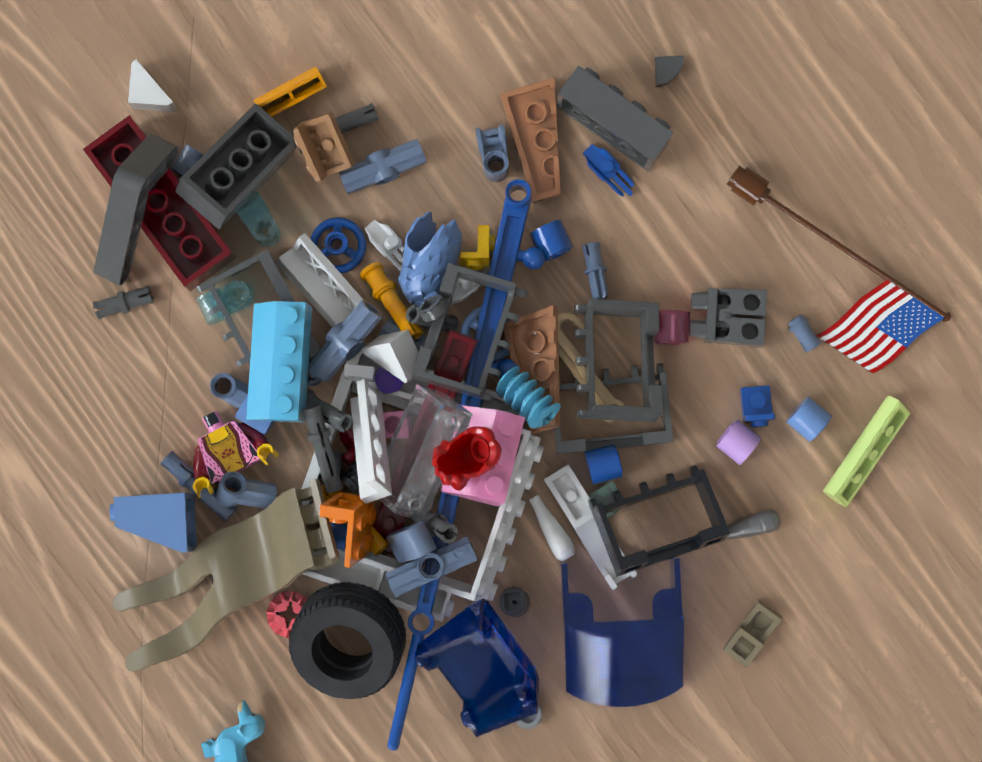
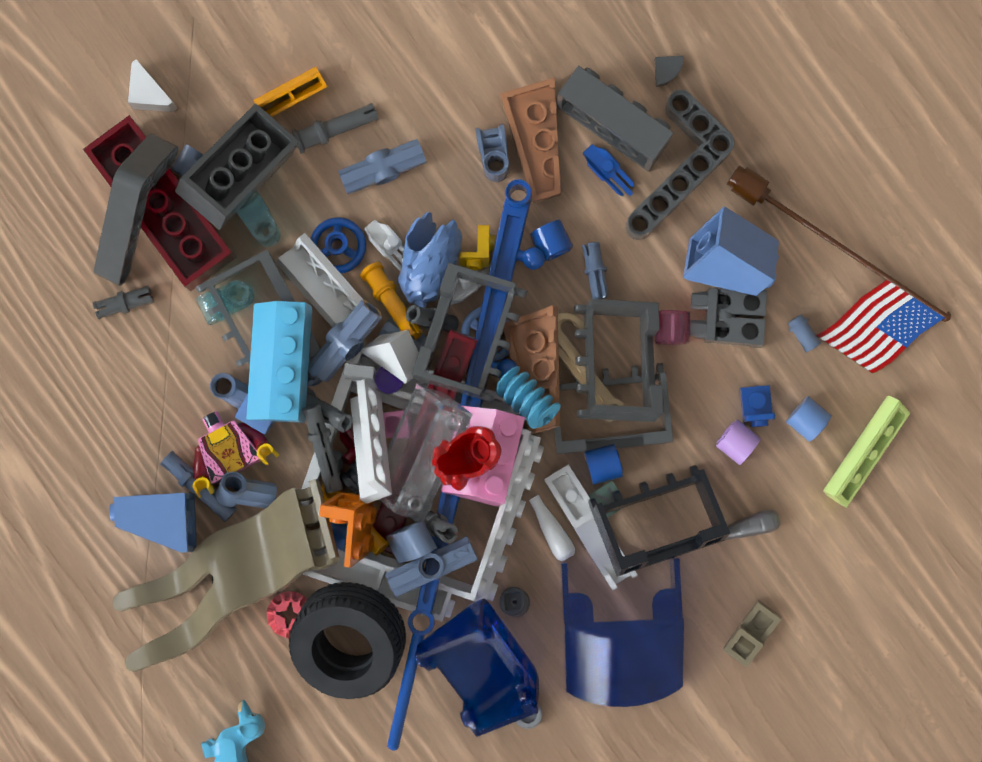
(323, 146): medium nougat bracket -> none
(433, 308): dark grey tile -> none
(685, 171): none -> dark grey beam
(732, 255): none -> medium blue slope

